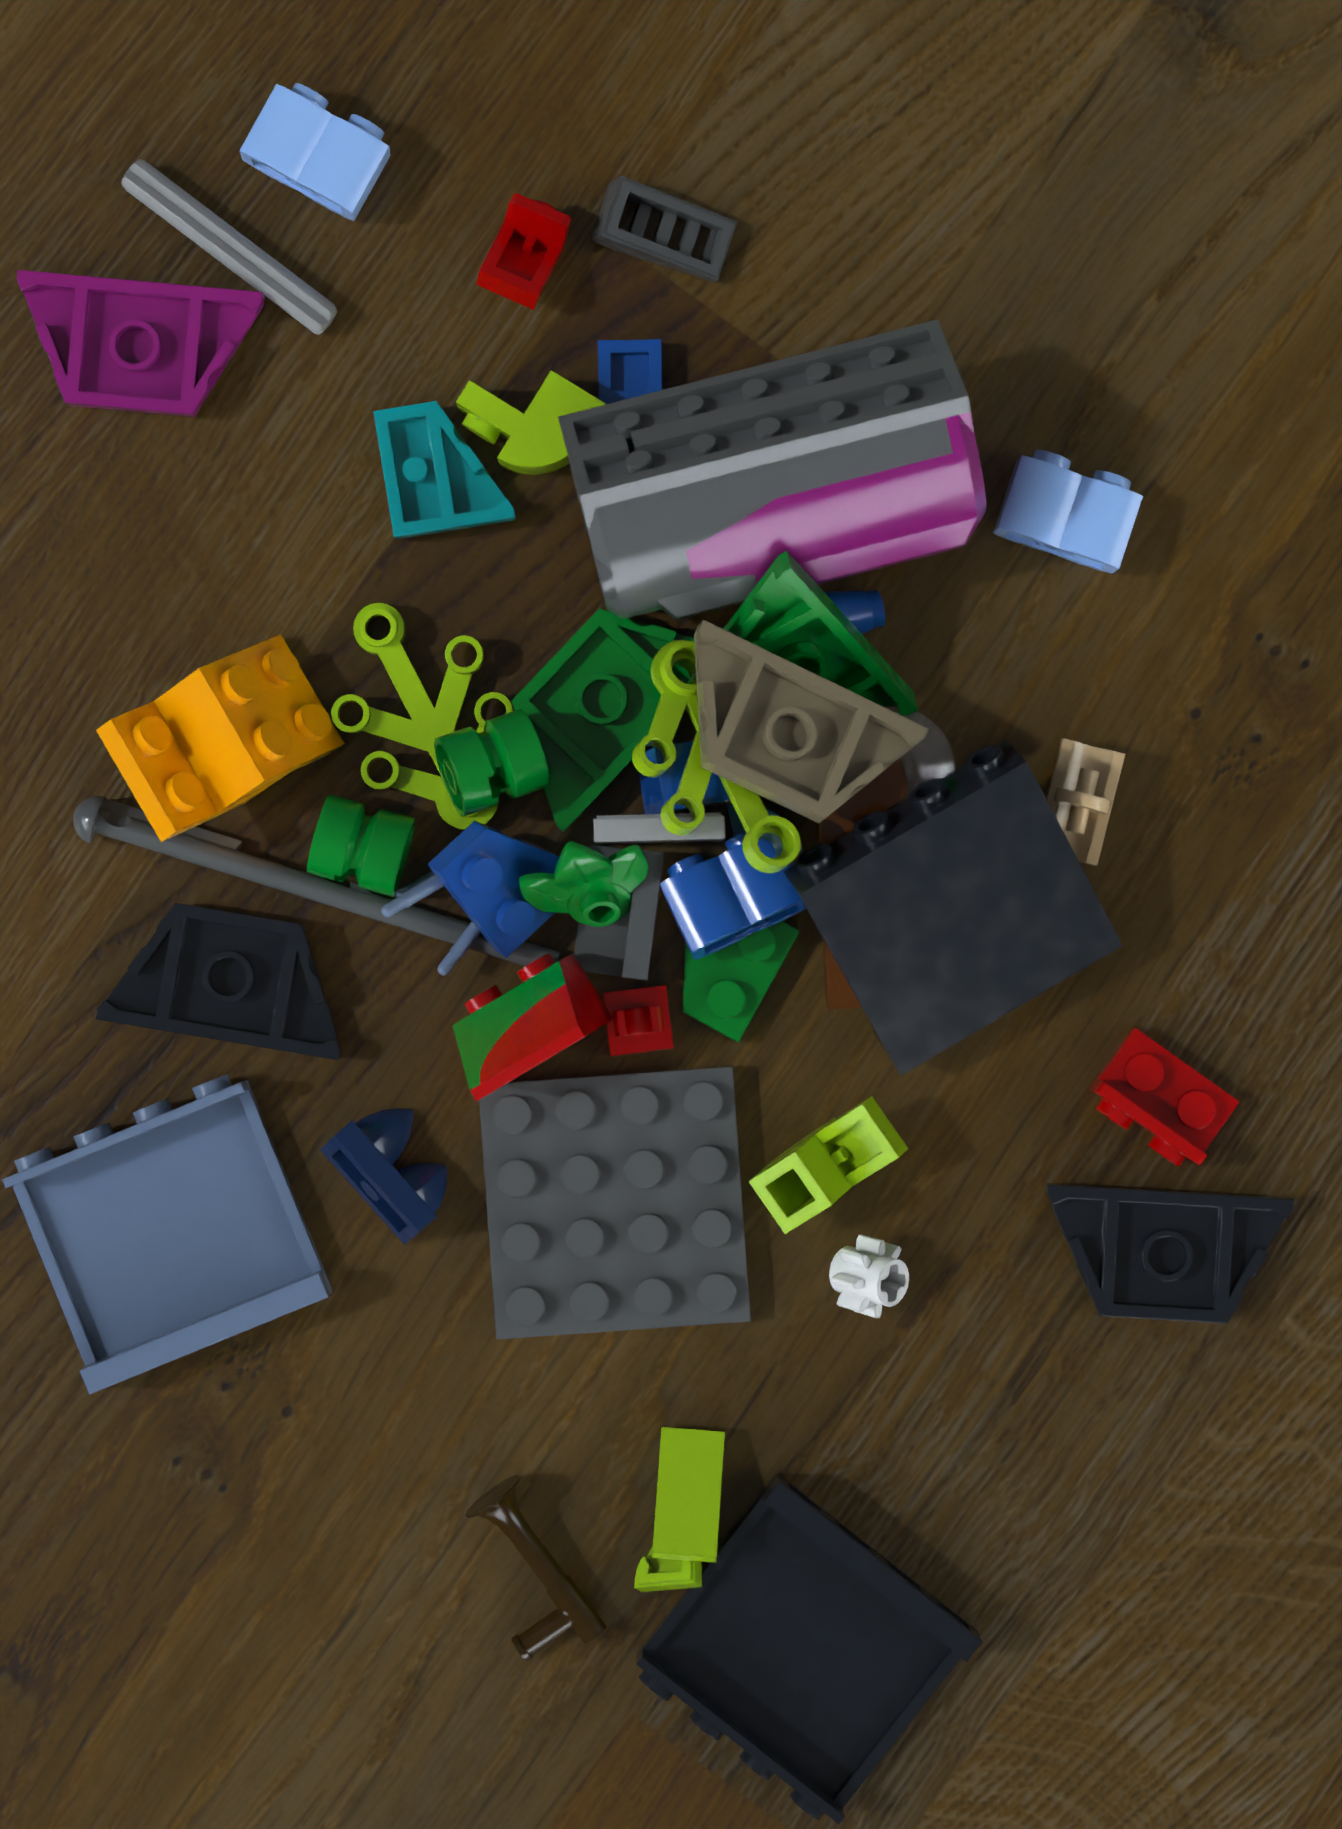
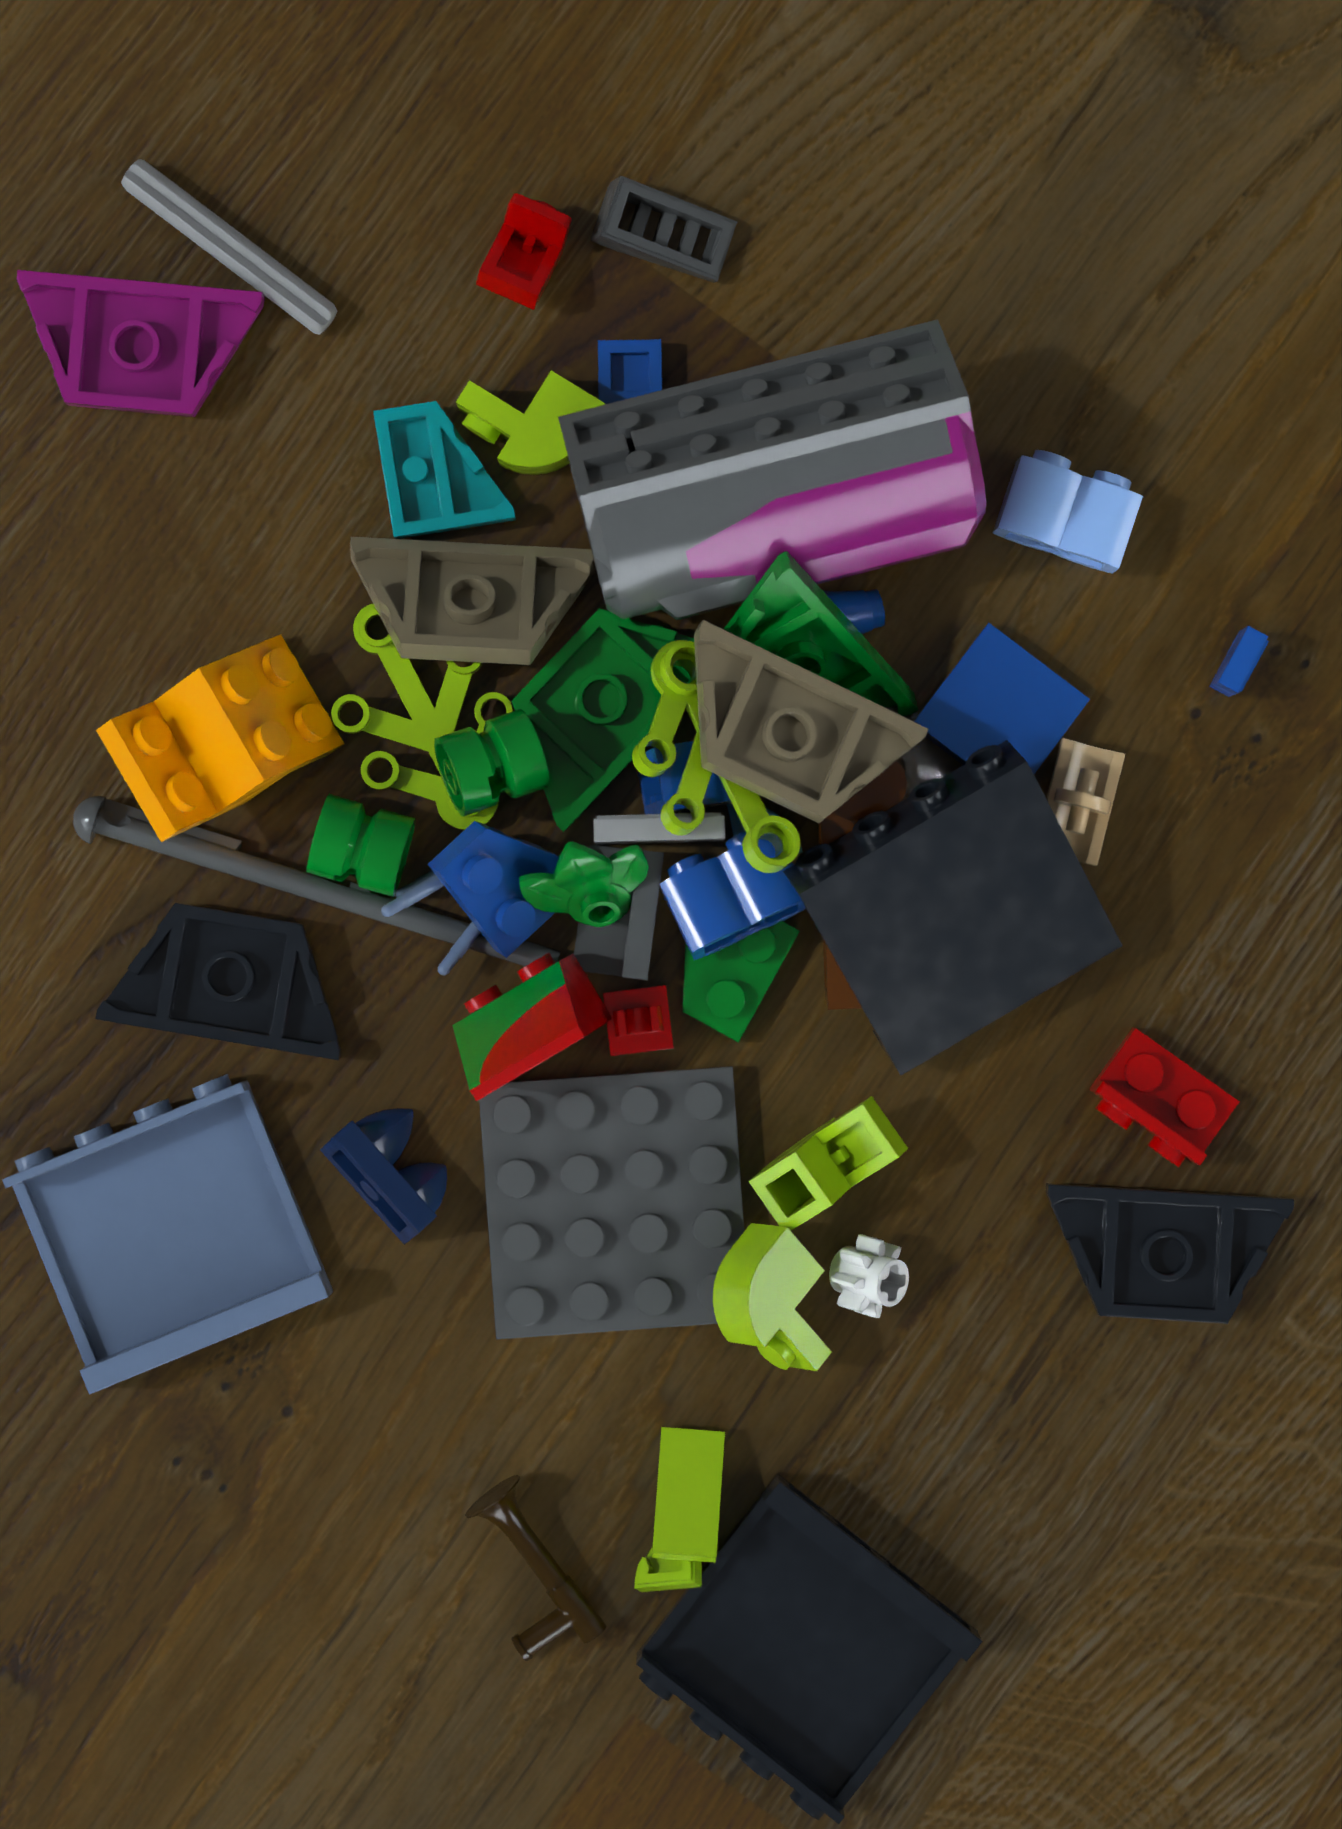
(316, 151): light blue brick -> none
(470, 596): none -> dark tan wing
(758, 1295): none -> lime brick
(1001, 696): none -> blue tile
(1239, 661): none -> blue tile

